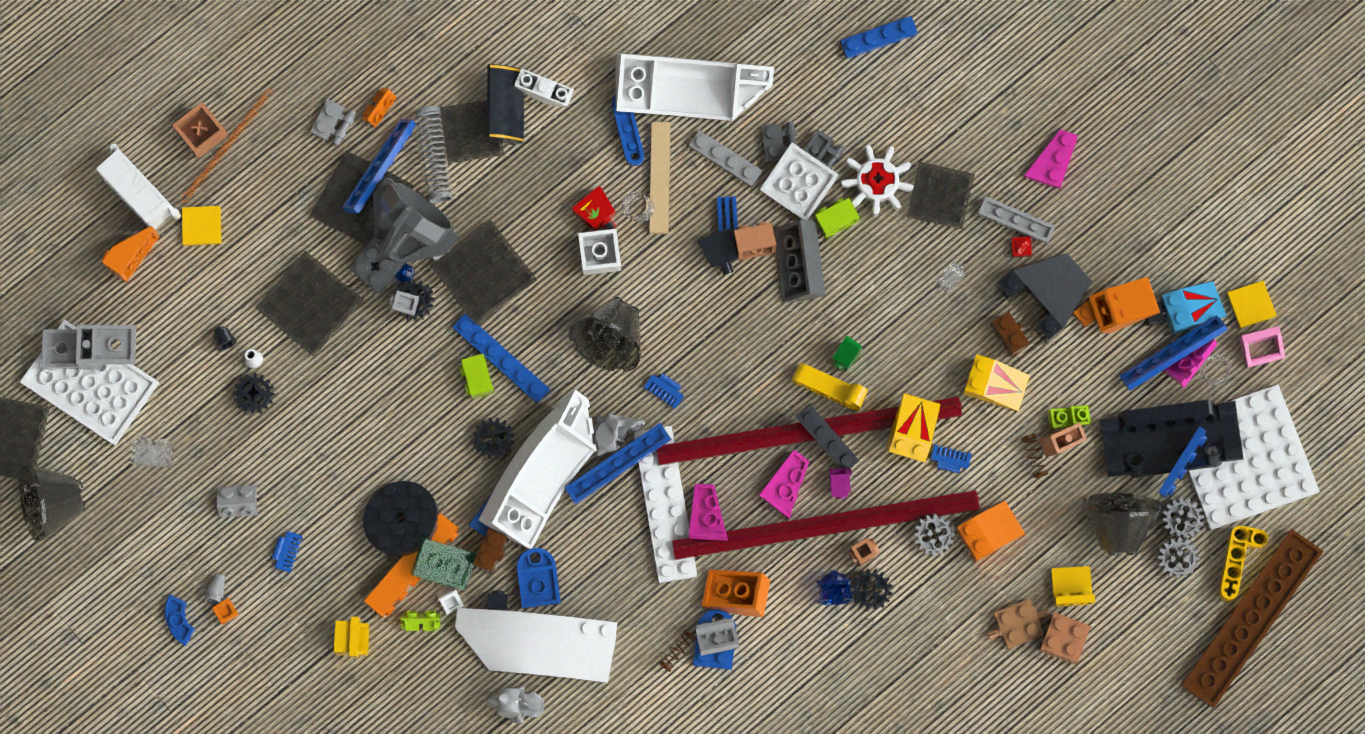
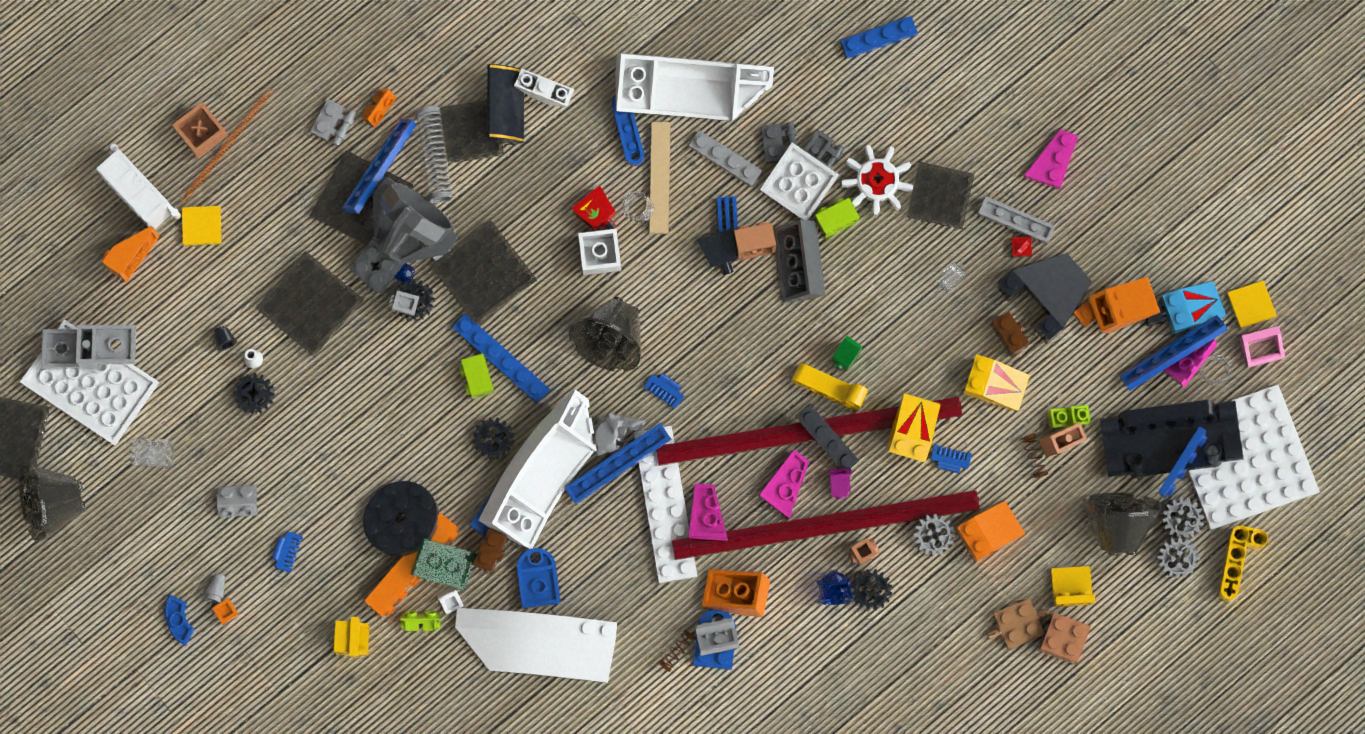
(498, 601): black plate -> none
(516, 704): light grey head -> none
(1252, 618): reddish brown plate -> none

